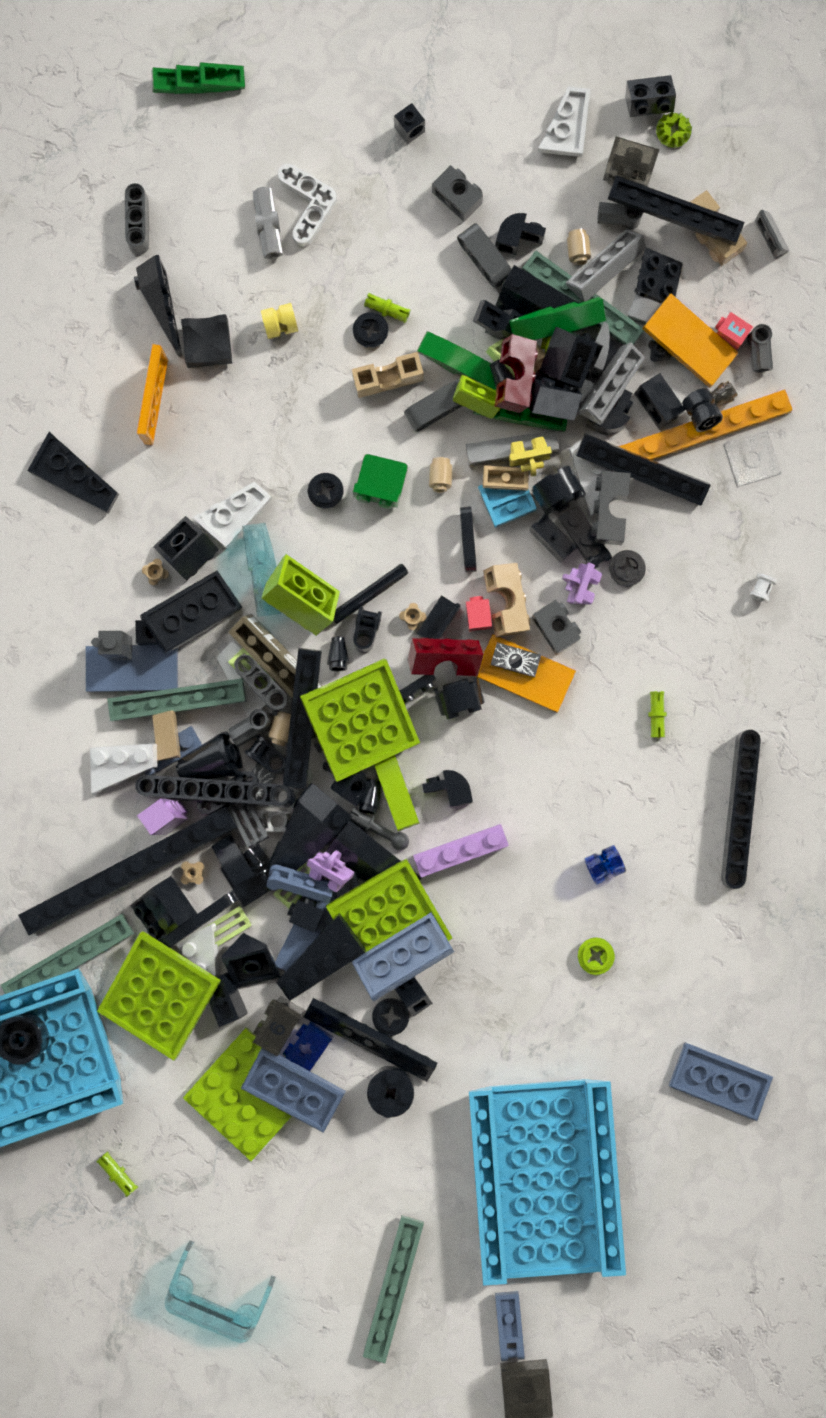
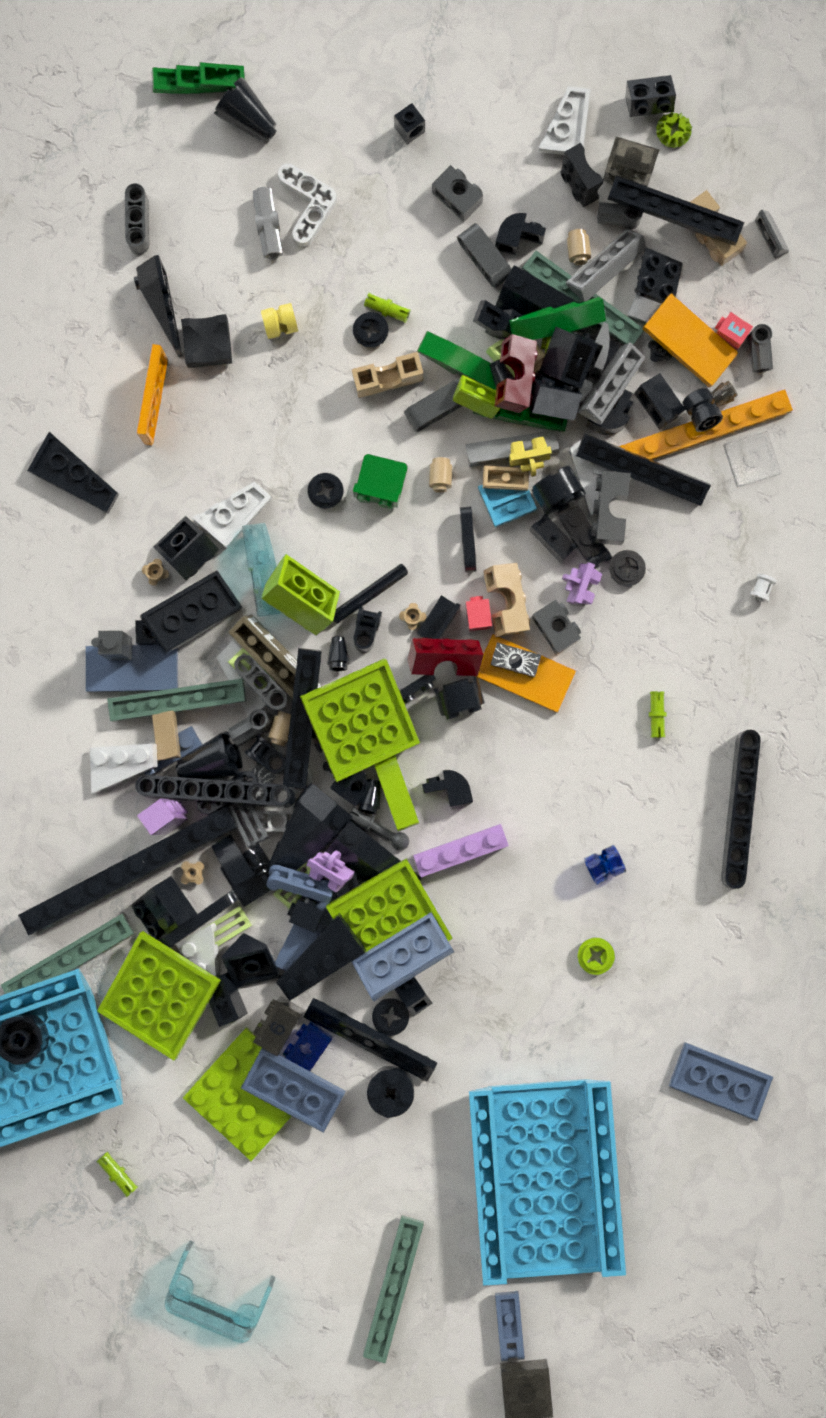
(246, 112): none -> black cone
(580, 176): none -> black brick

